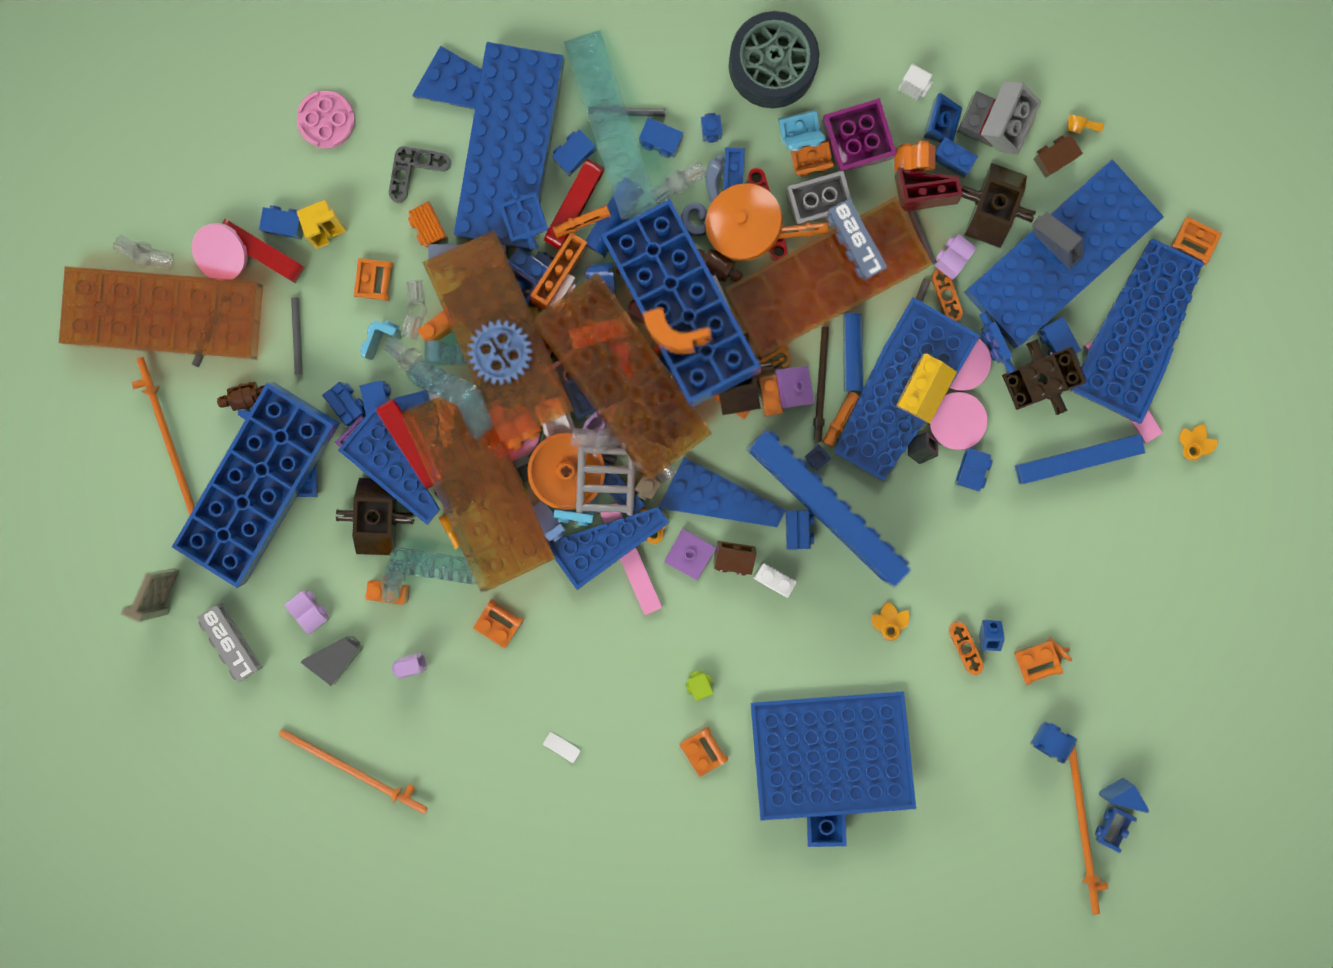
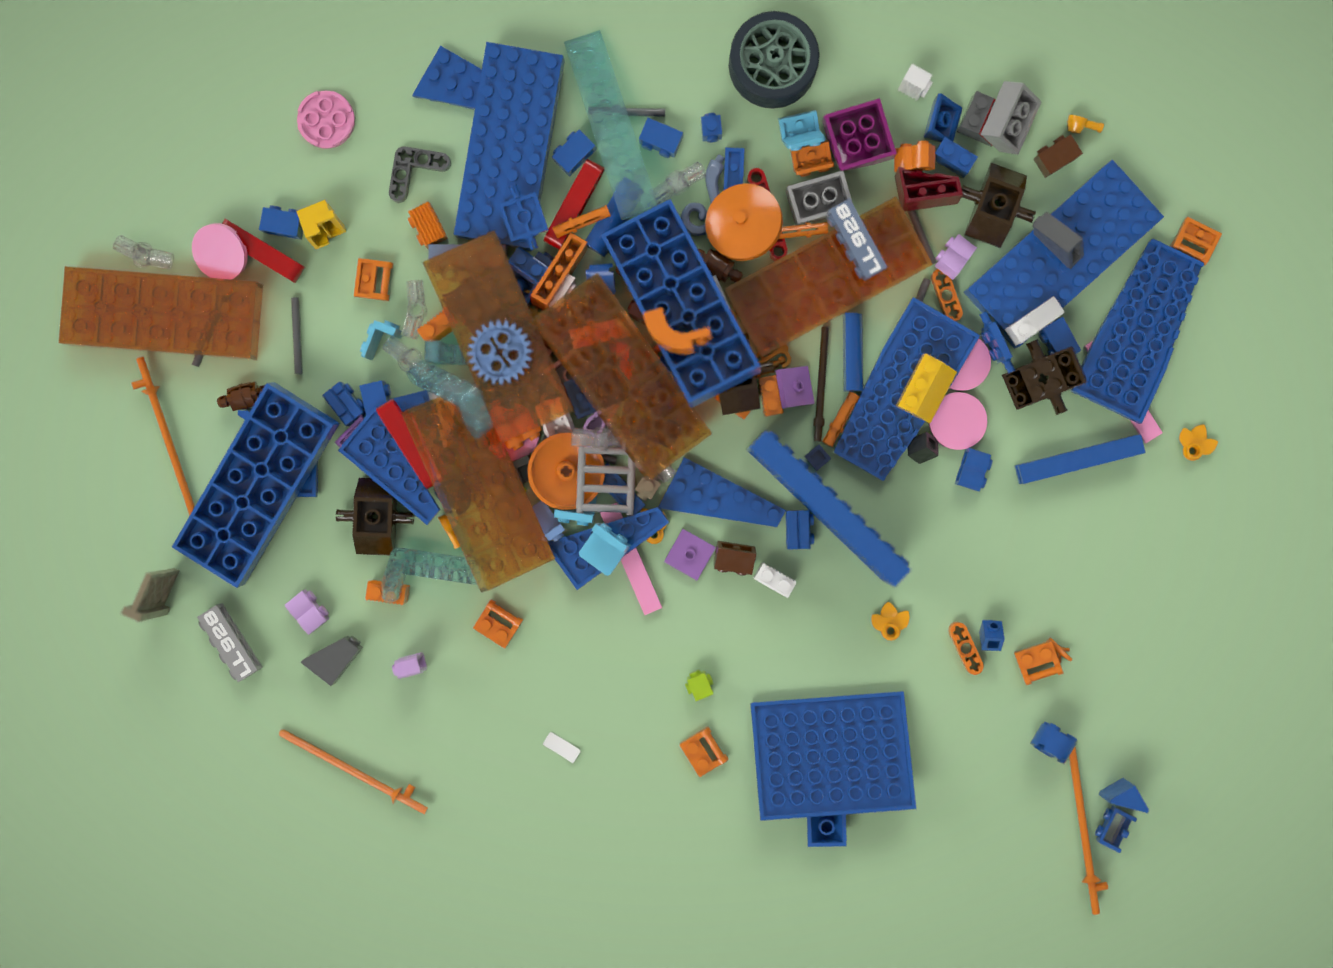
(604, 548): none -> medium azure bracket
(1034, 321): none -> white slope

